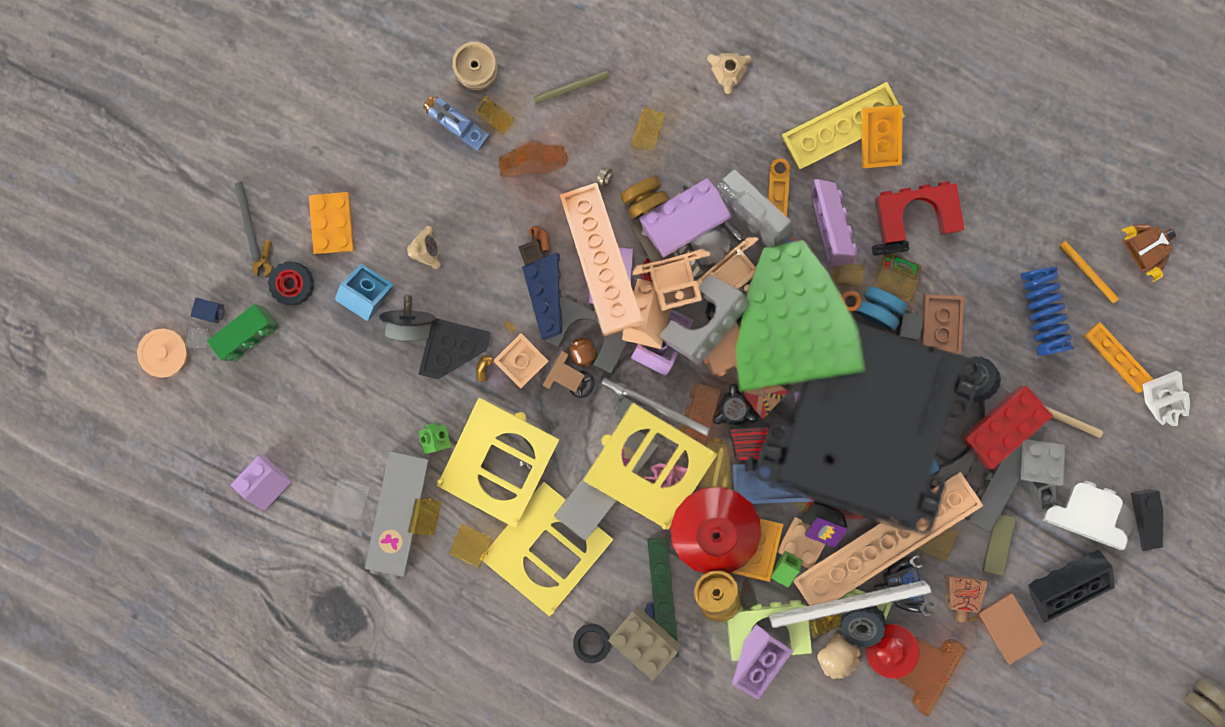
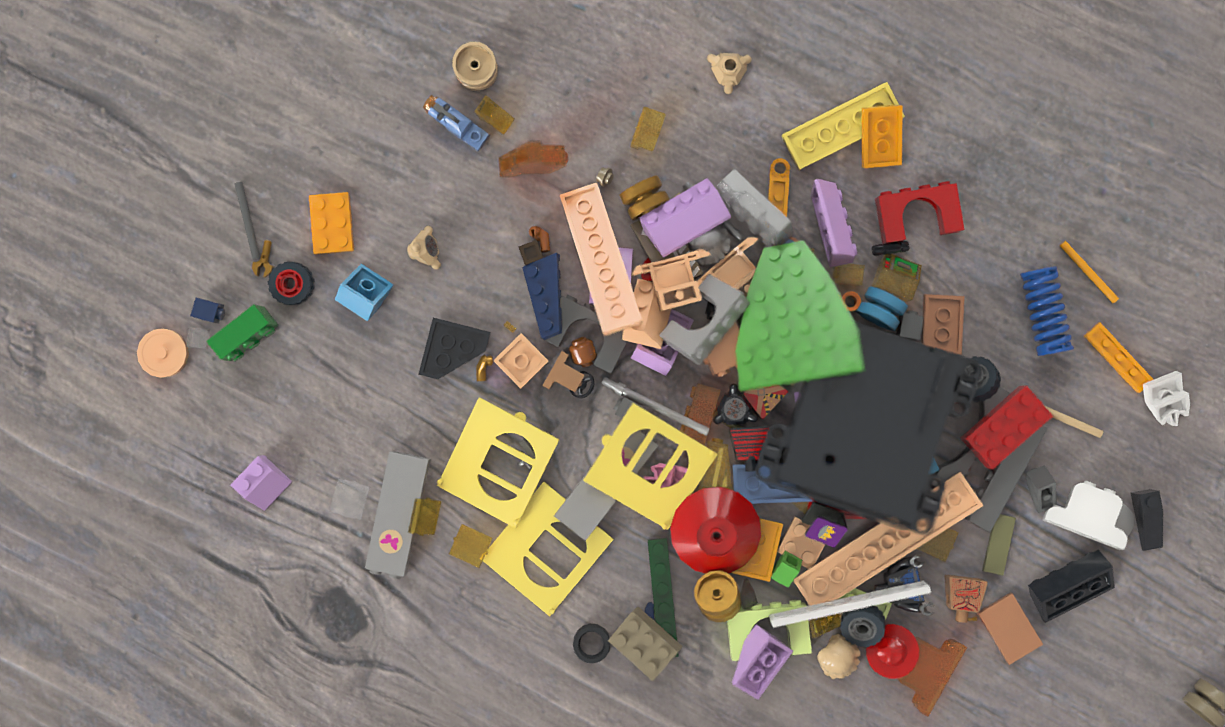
(407, 324): piece -> none
(434, 438): bright green brick -> none
(571, 86): olive bar -> none
(1042, 462): light grey plate -> none
(1149, 247): dark orange torso -> none

